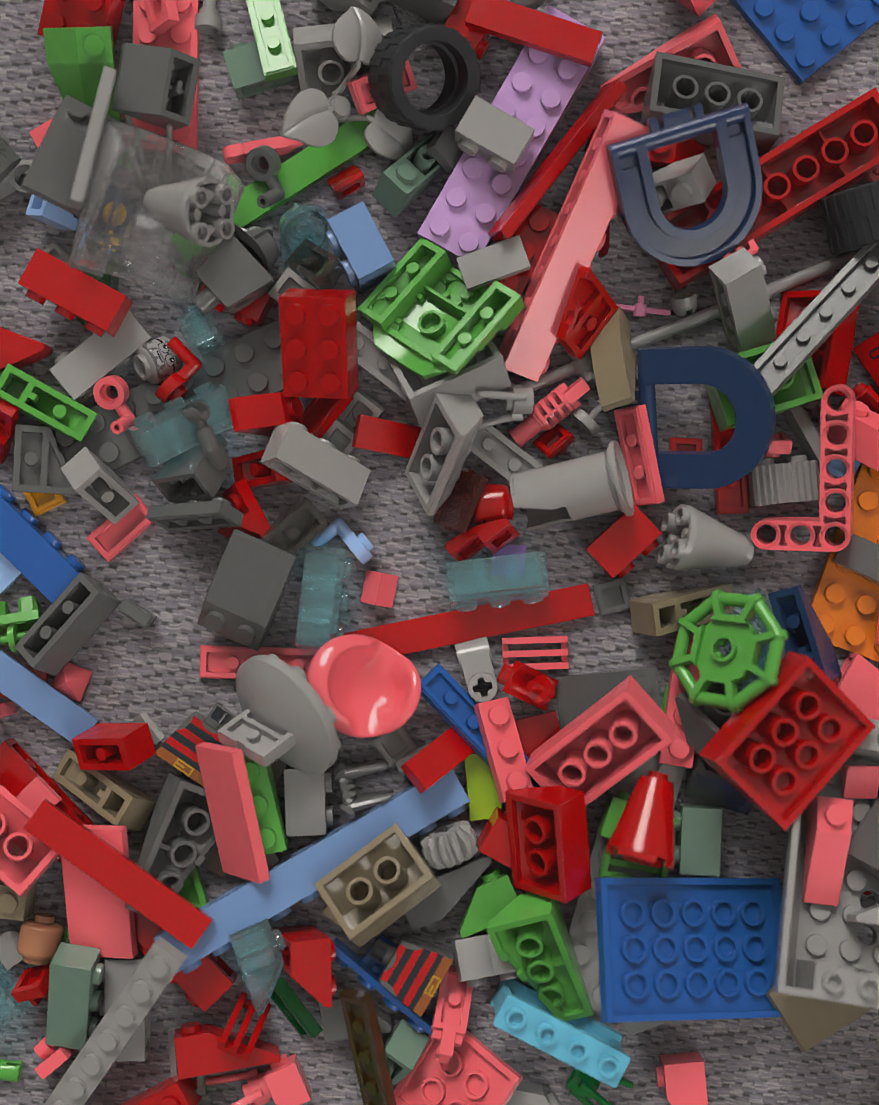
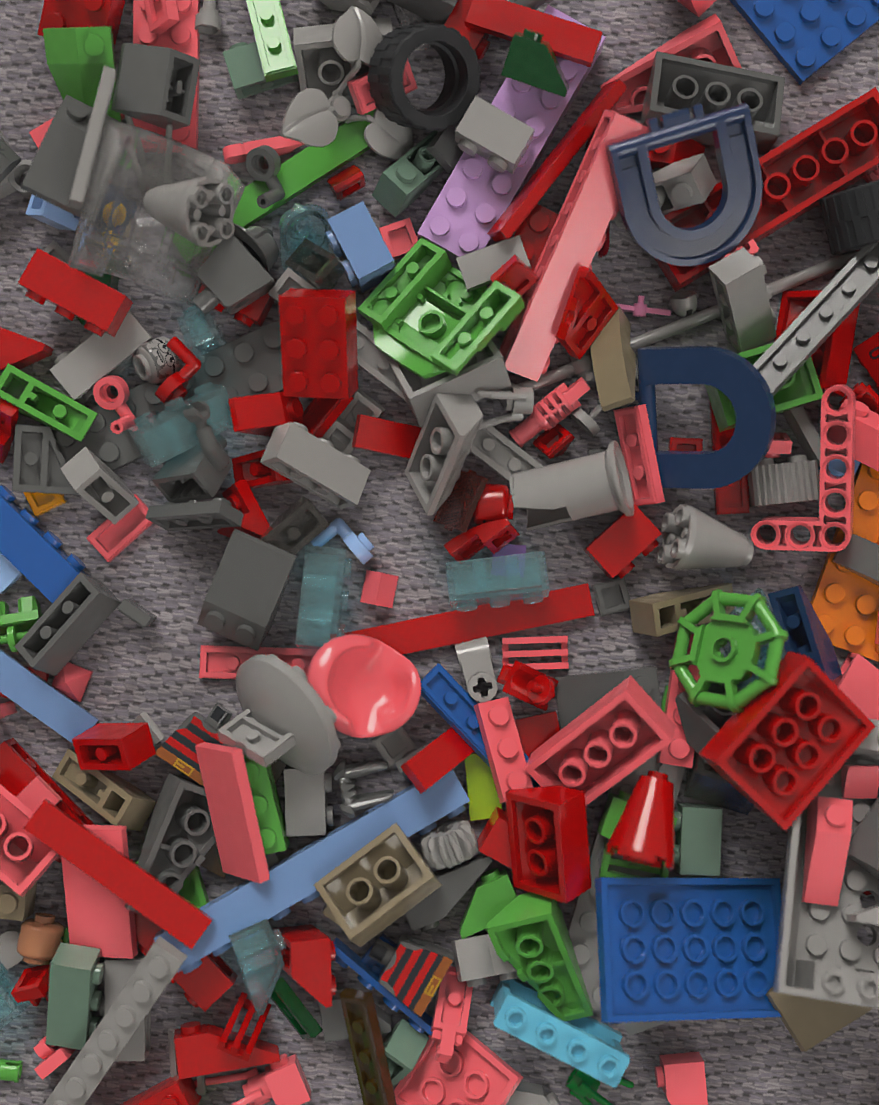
(399, 237): none -> coral plate
(515, 275): none -> red tile
(534, 63): none -> dark green slope

